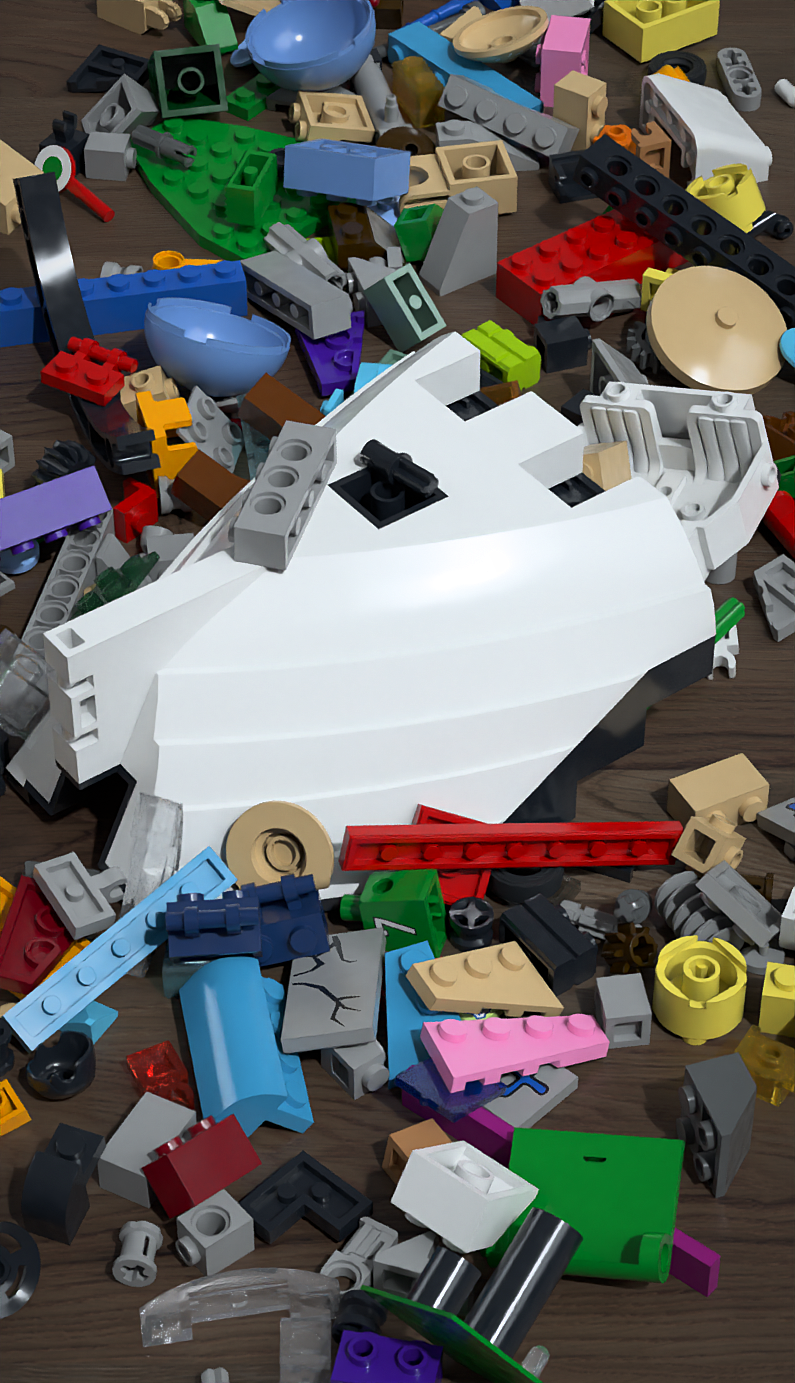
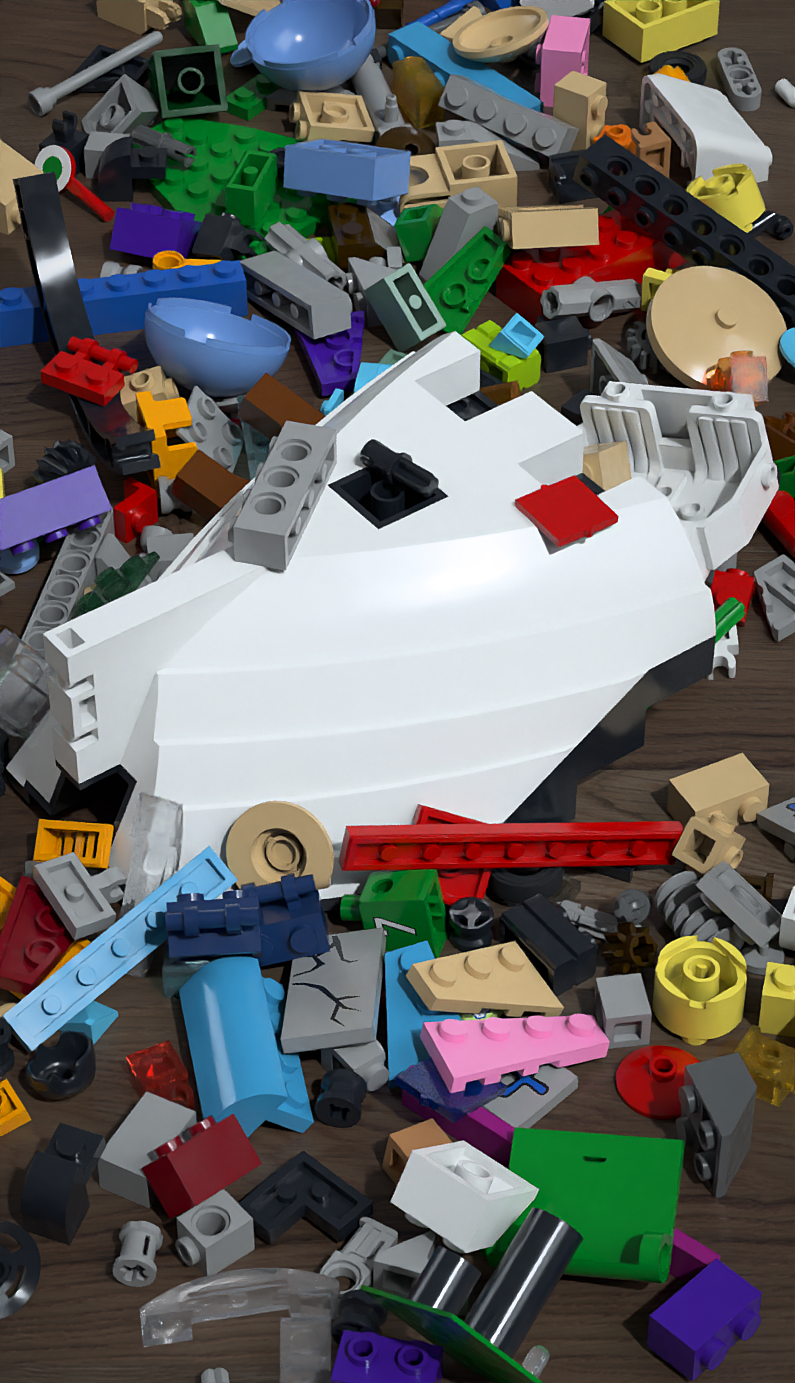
(43, 99): none -> light grey piece
(50, 841): none -> light orange slope
(123, 164): none -> black brick
(151, 229): none -> dark purple slope
(224, 239): none -> black brick
(341, 1098): none -> black wheel
(466, 279): none -> green wing
(517, 338): none -> medium azure slope
(548, 226): none -> tan arch
(566, 511): none -> red piece
(651, 1080): none -> red dish
(705, 1320): none -> dark purple brick
(734, 584): none -> red bracket
(740, 374): none -> clear orange brick

